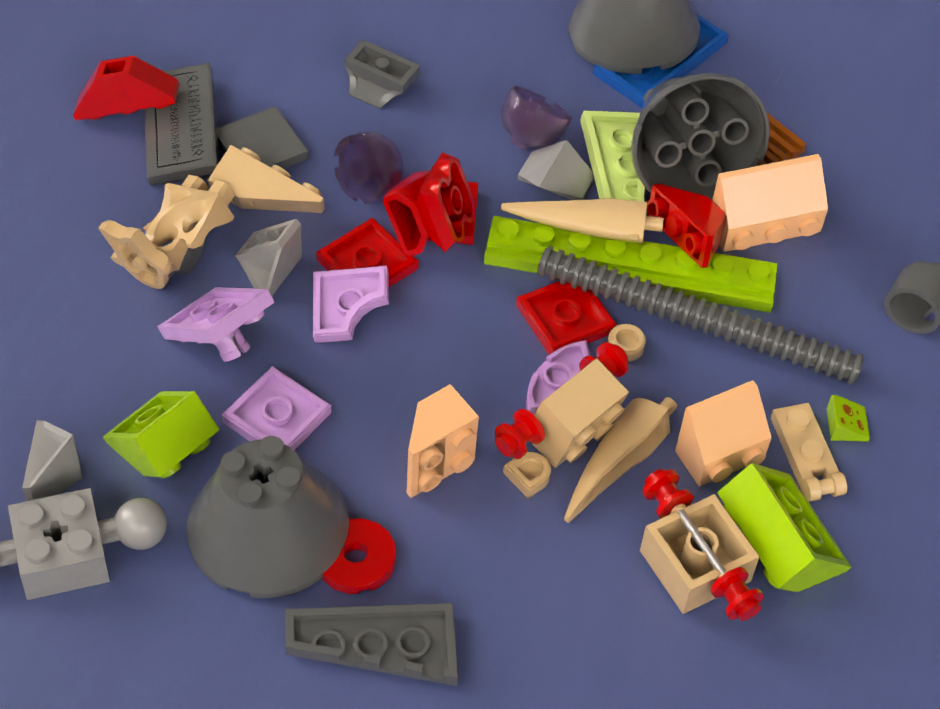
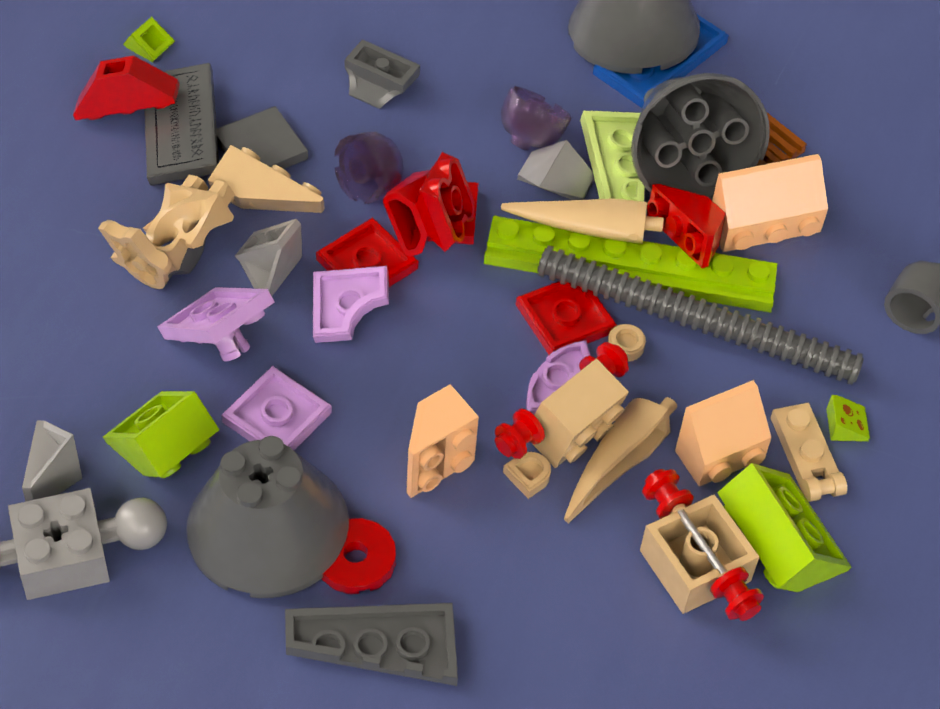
(149, 40): none -> lime slope

